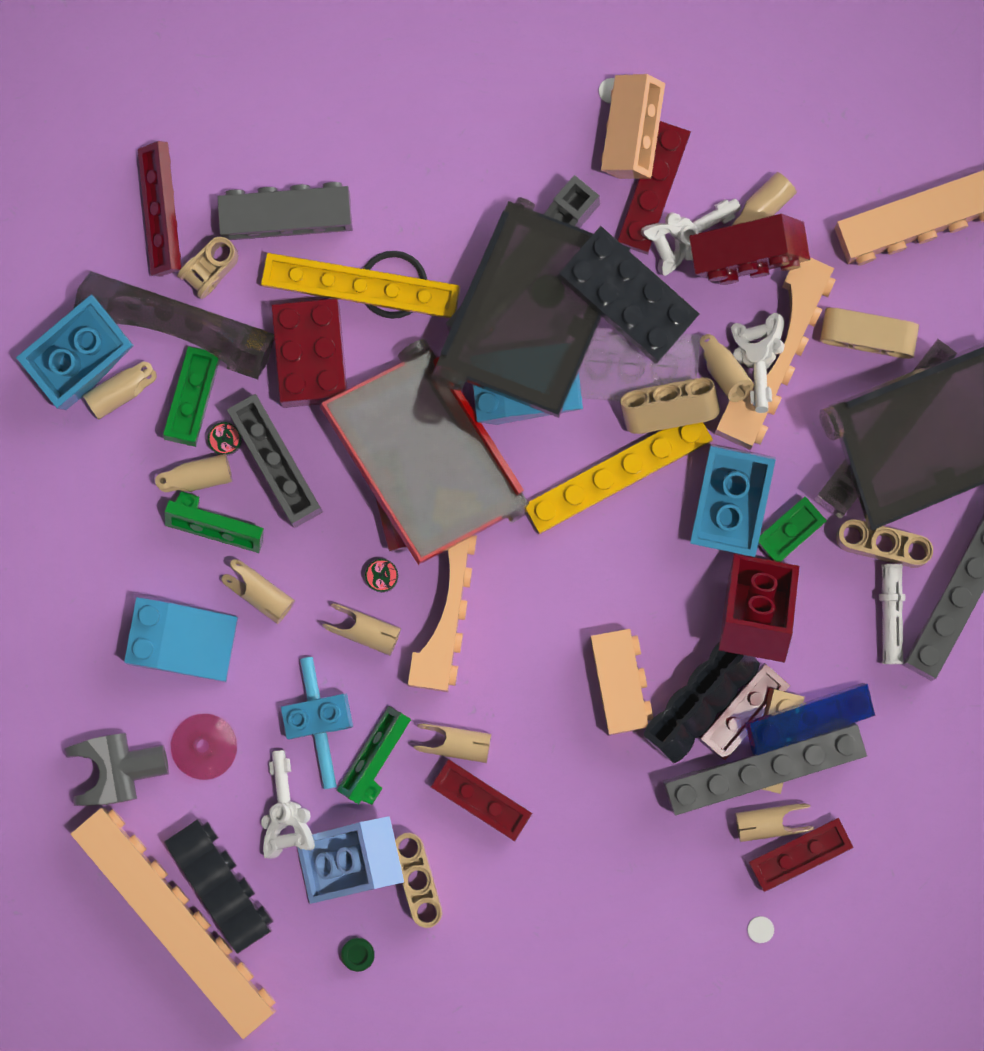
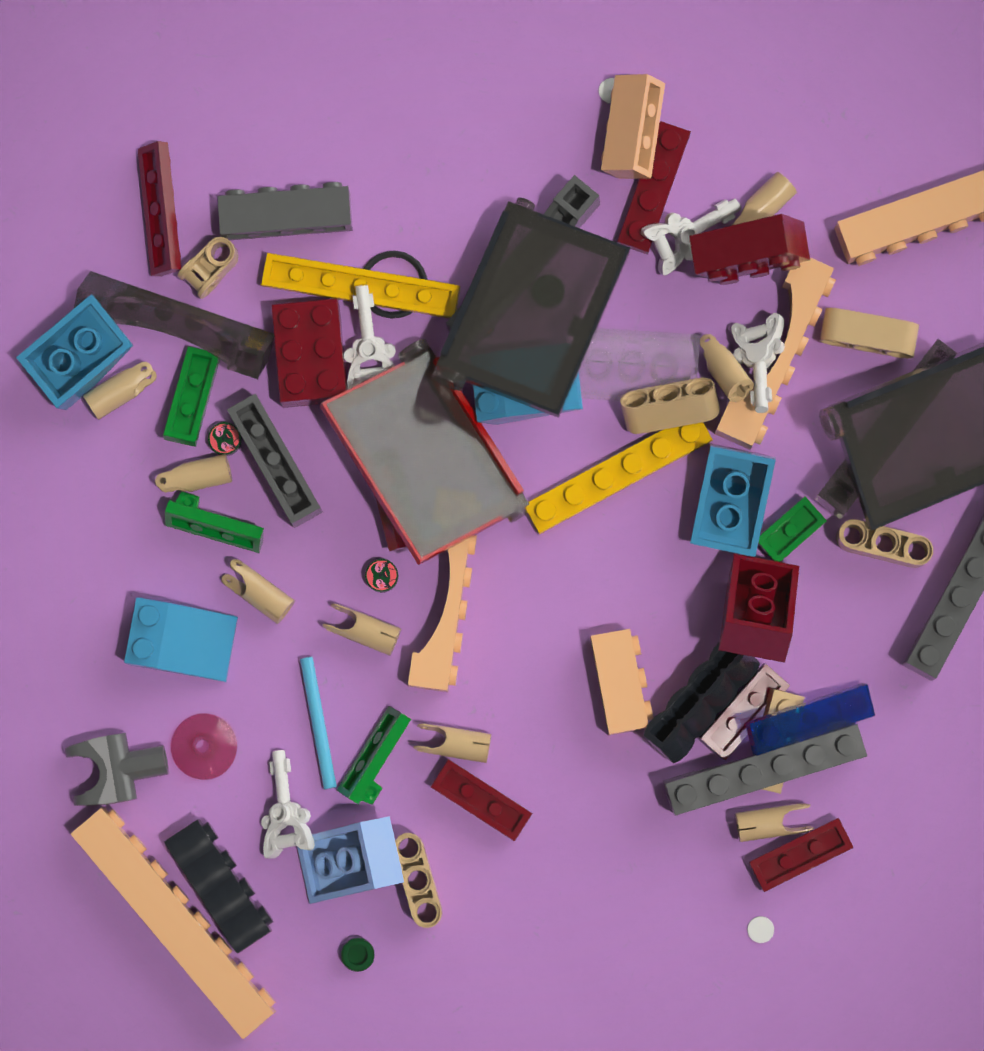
(317, 716): dark azure plate -> none
(367, 346): none -> white piece
(628, 295): black plate -> none
(892, 607): white pin -> none

